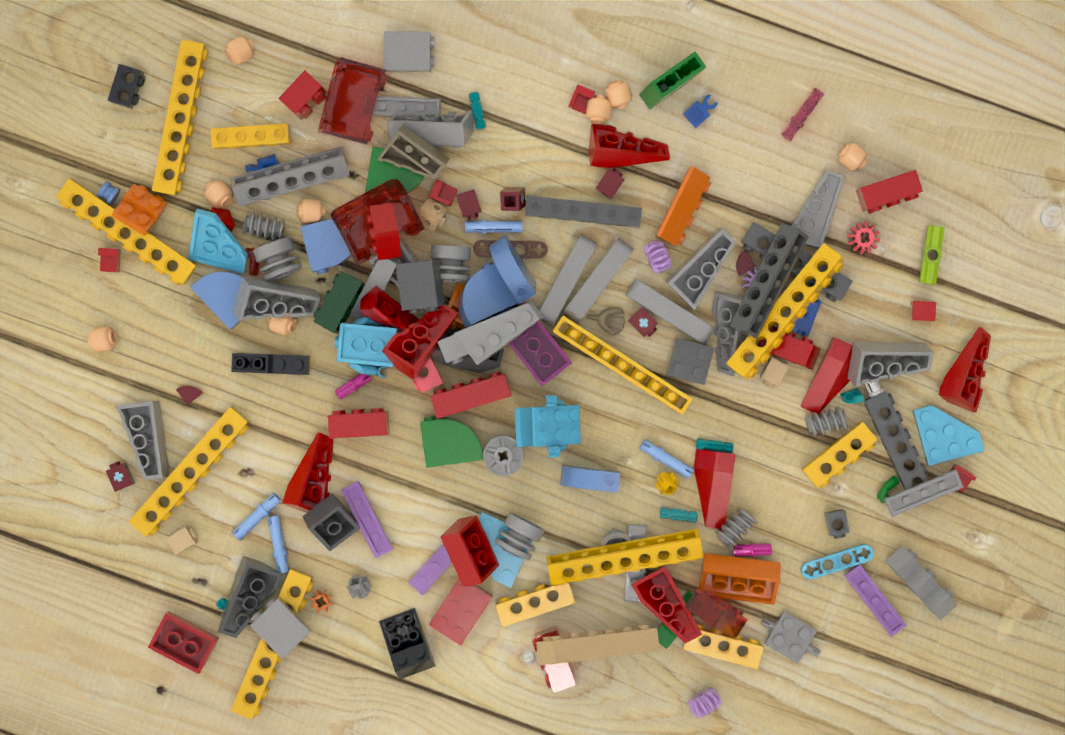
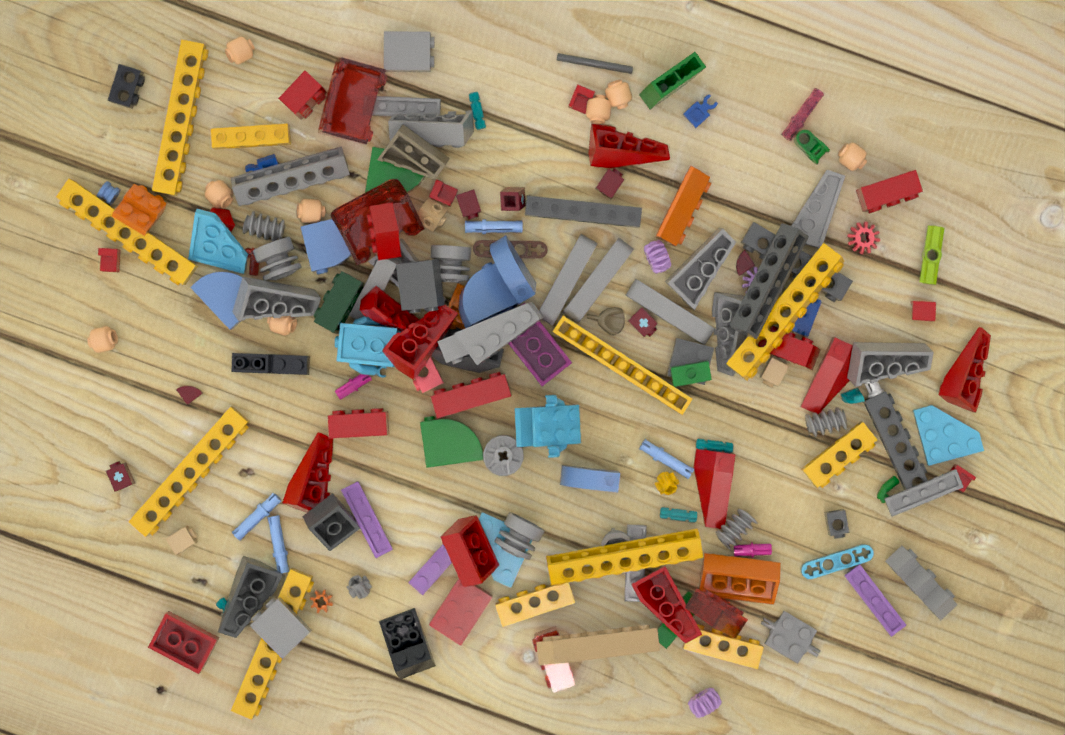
(146, 437): light grey wedge -> none
(594, 63): none -> dark grey bar
(690, 373): none -> green plate
(811, 146): none -> green piece

